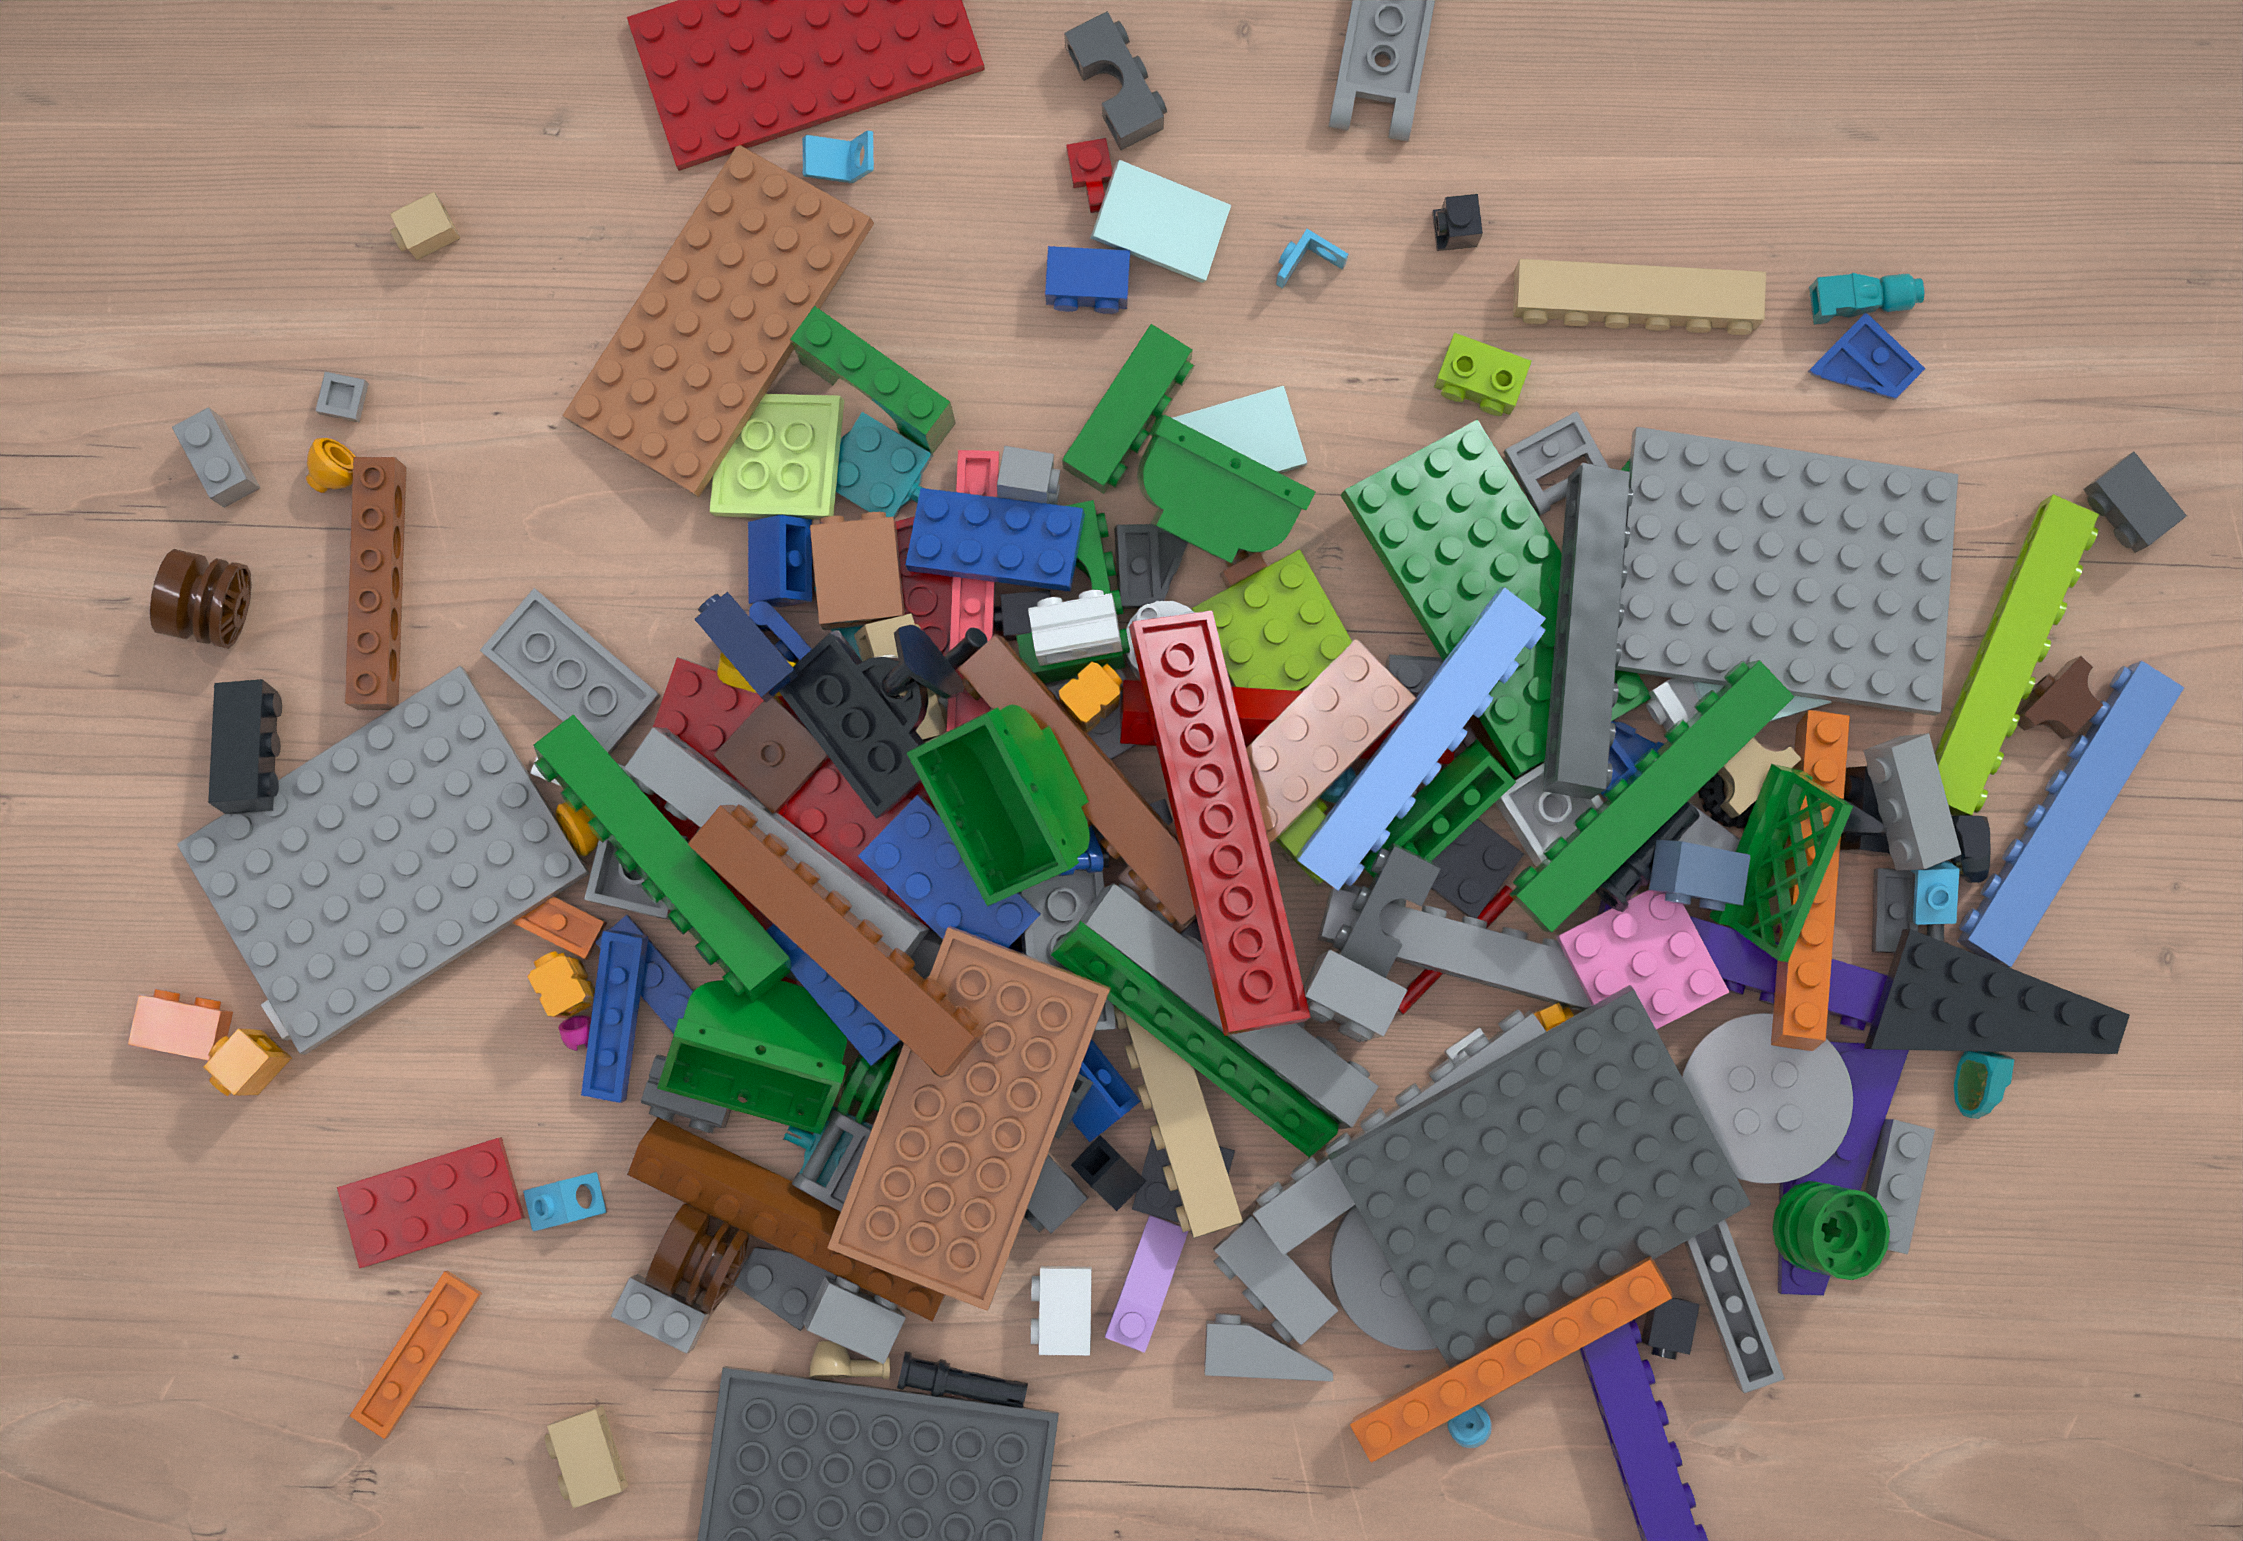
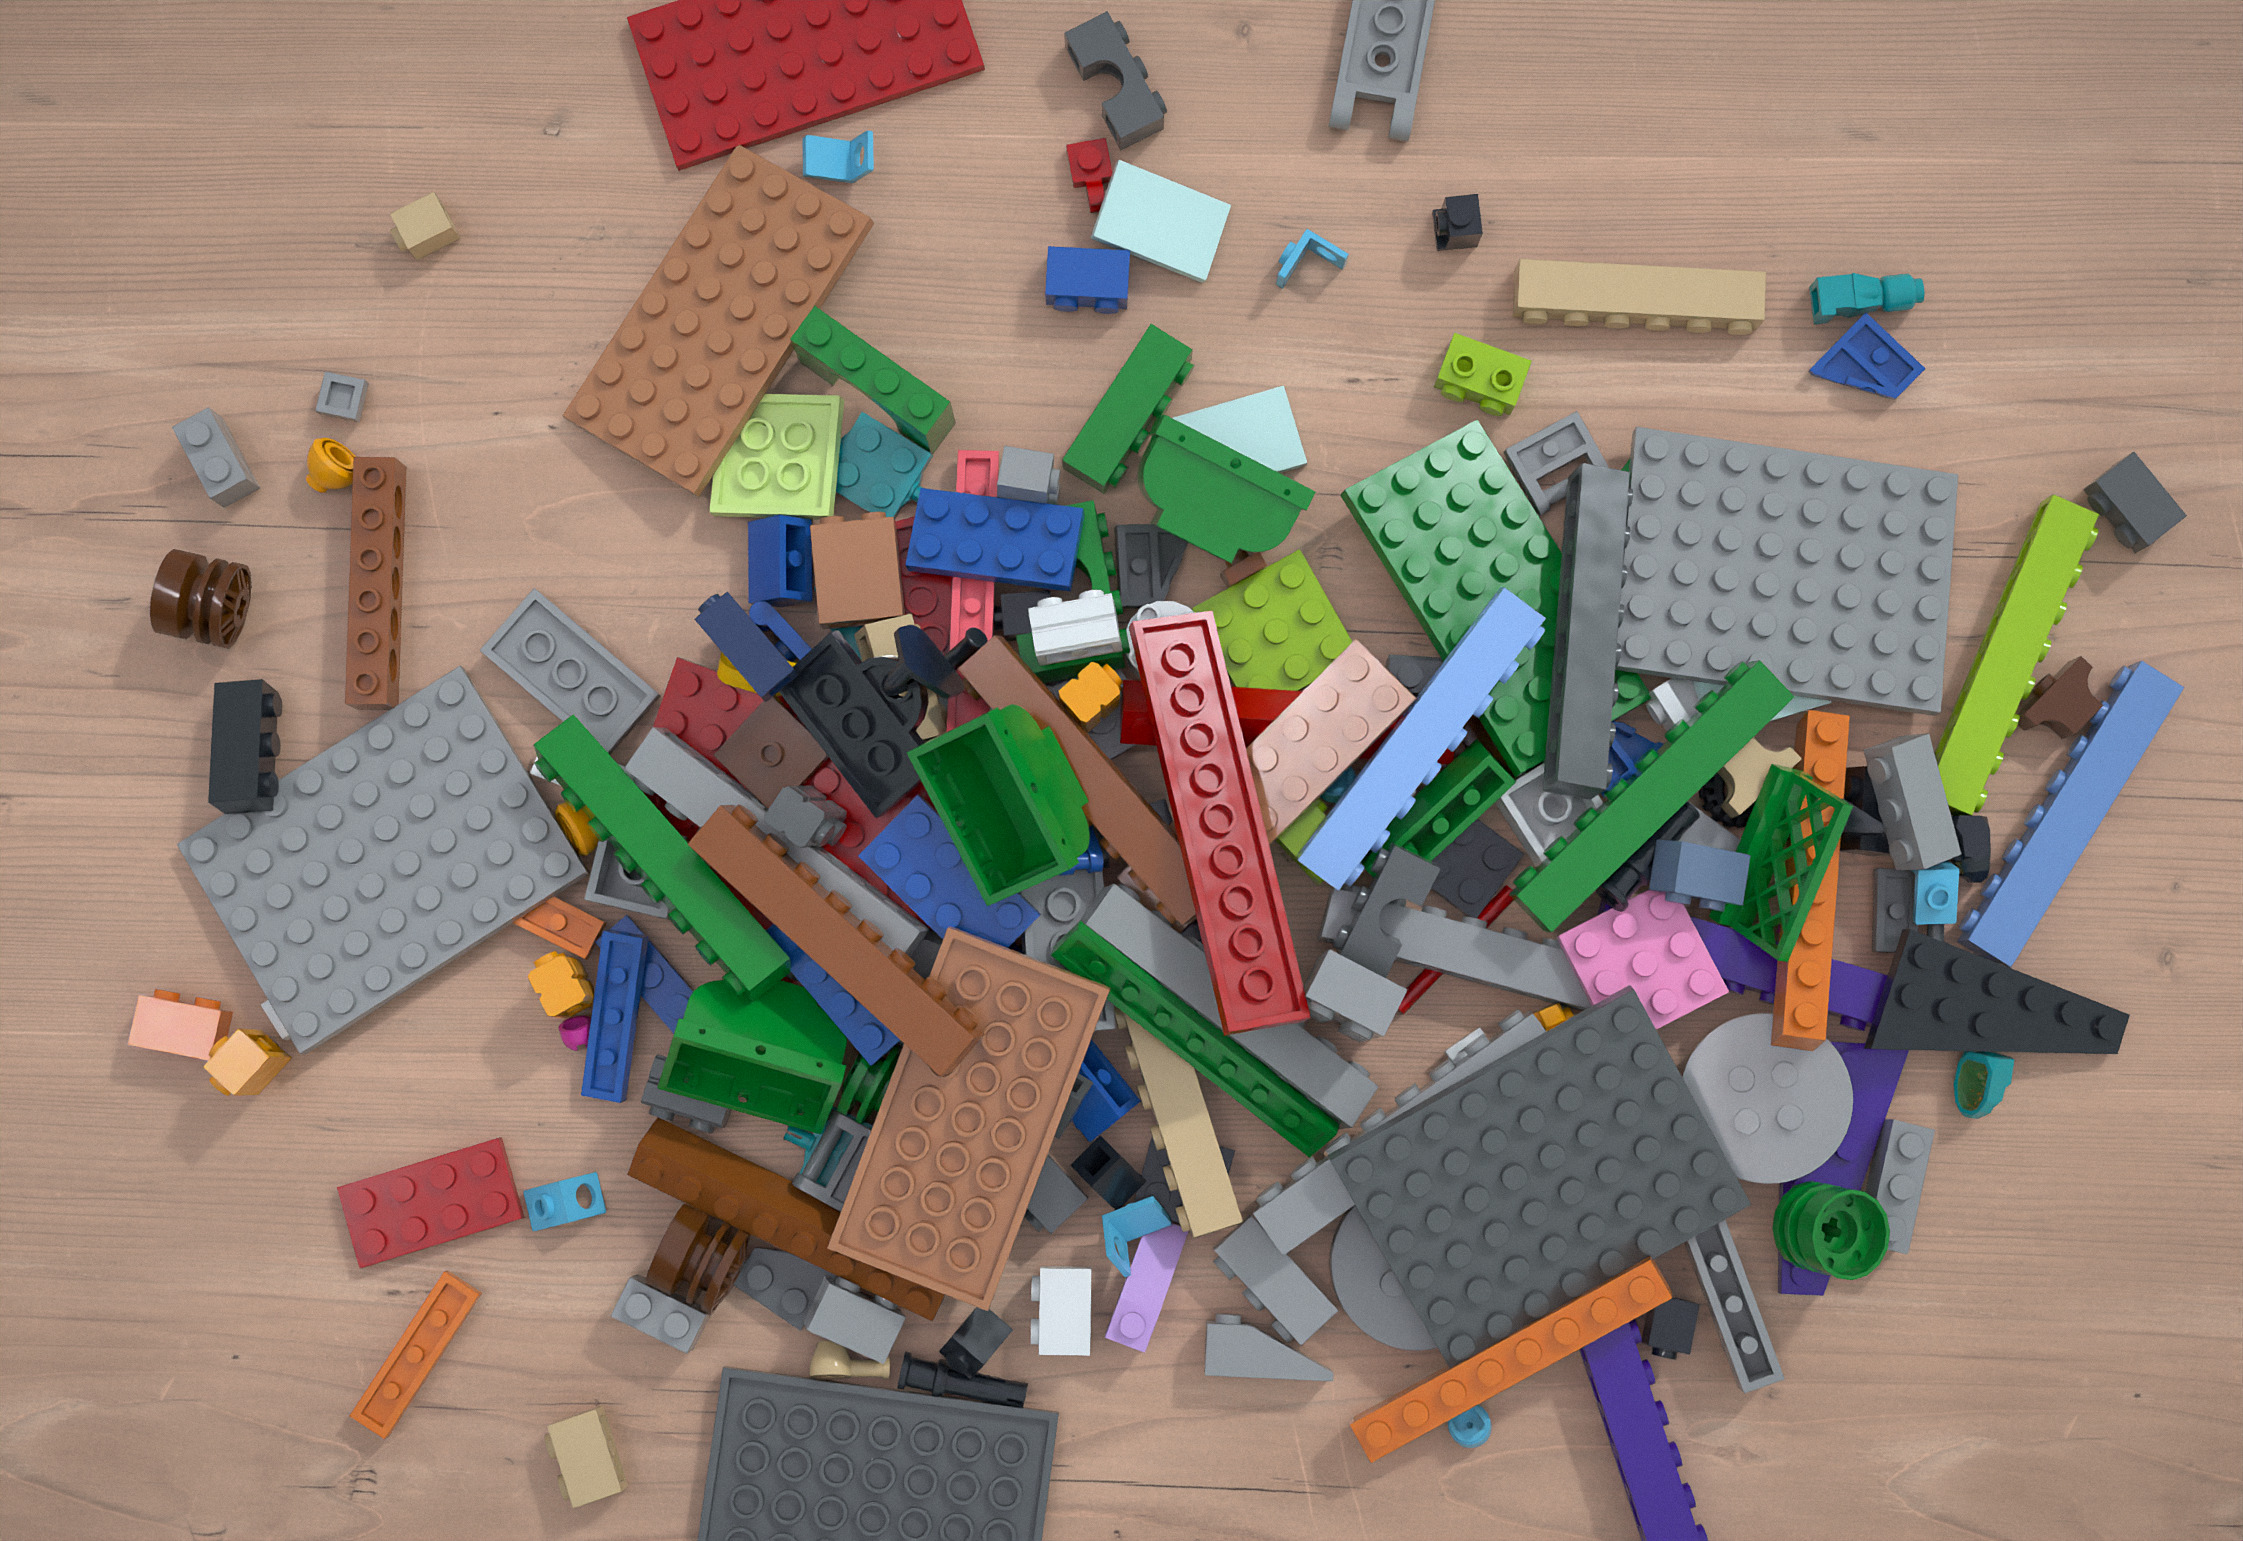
(806, 817): none -> dark grey brick
(975, 1342): none -> black brick
(1128, 1224): none -> medium azure bracket

